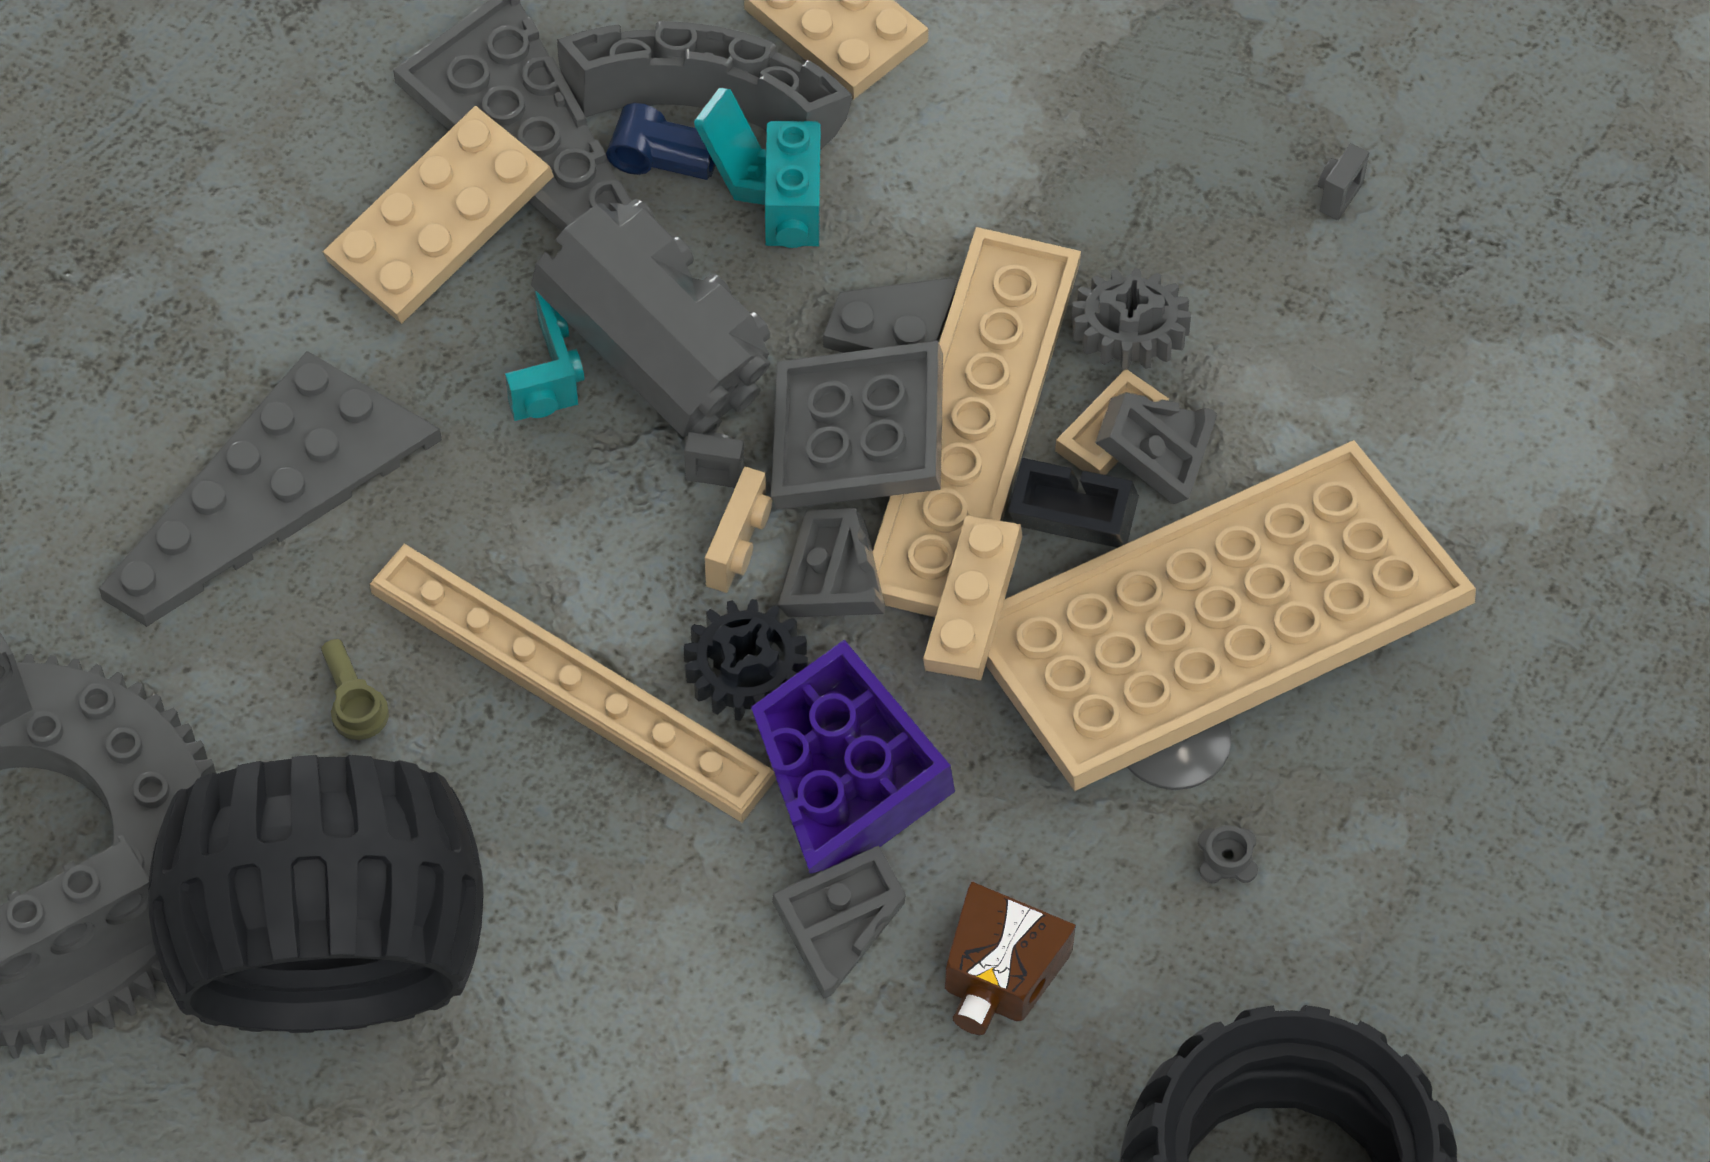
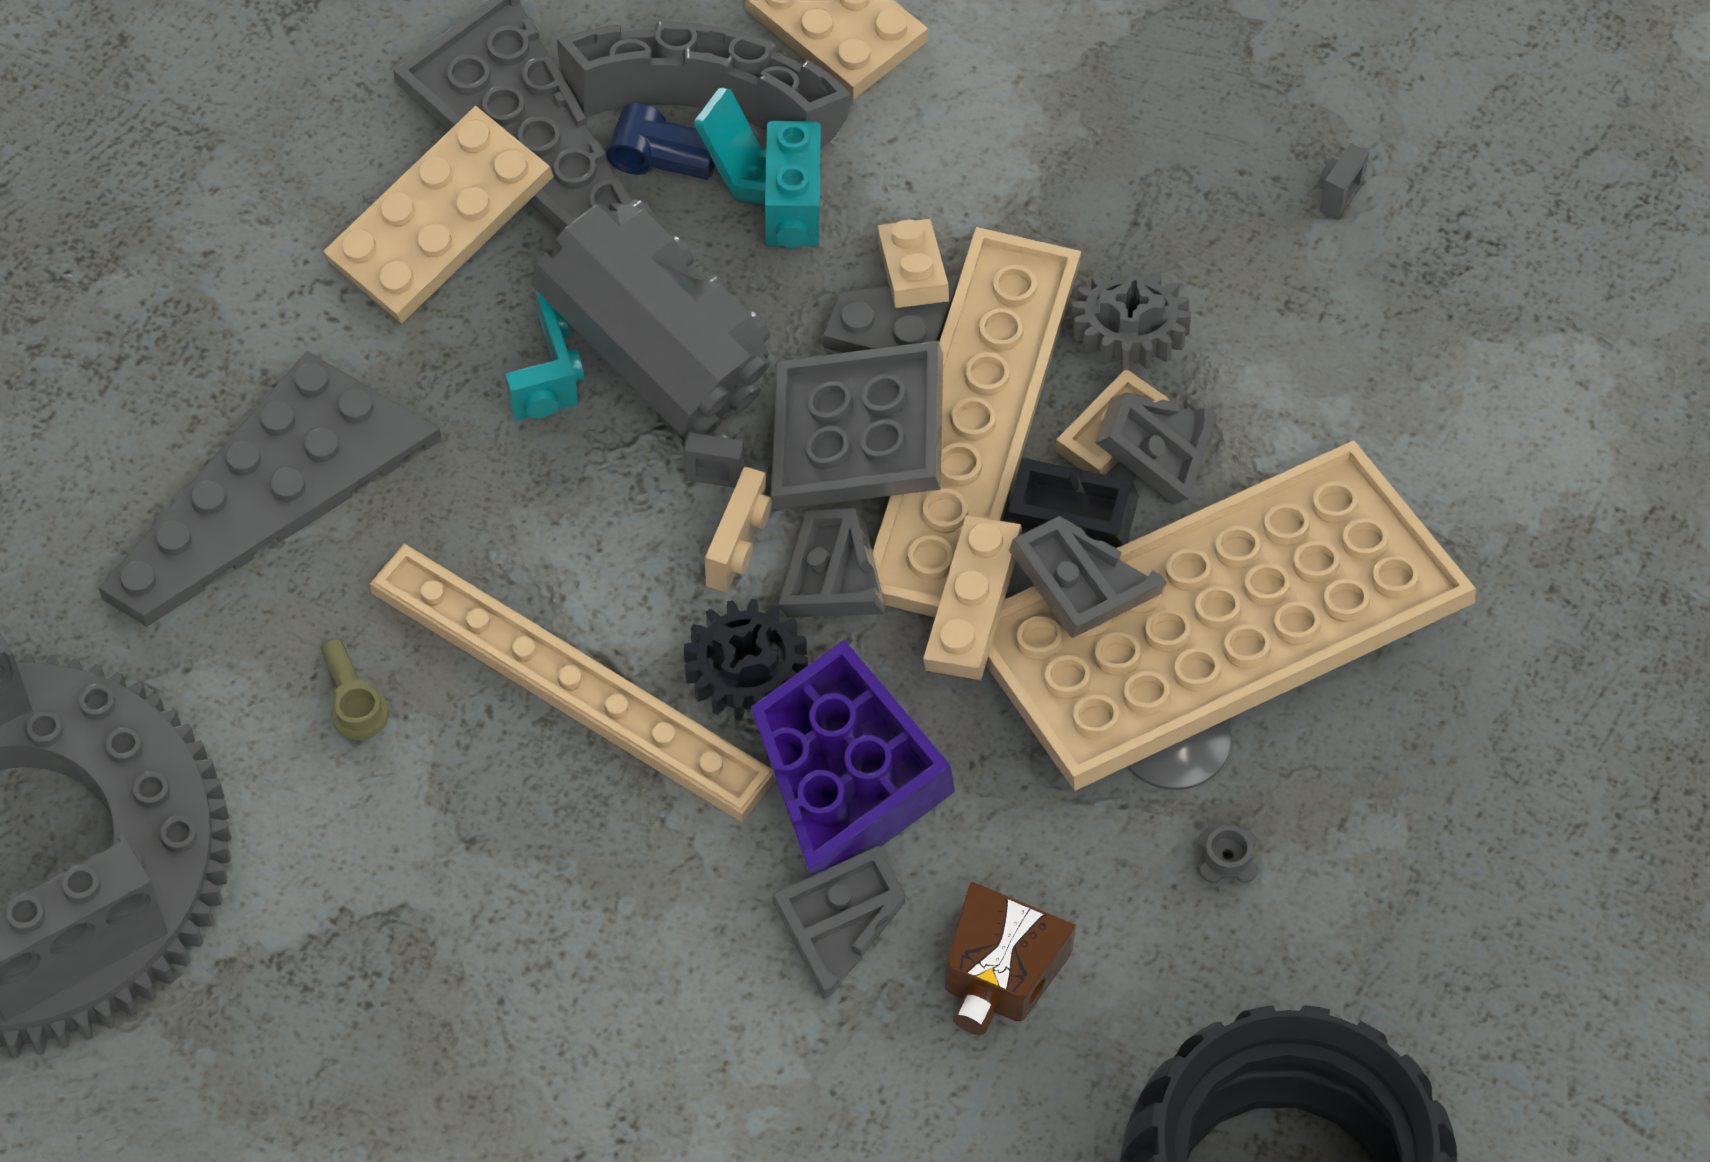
(315, 894): black tyre -> none
(913, 263): none -> tan plate
(1081, 575): none -> dark grey wing

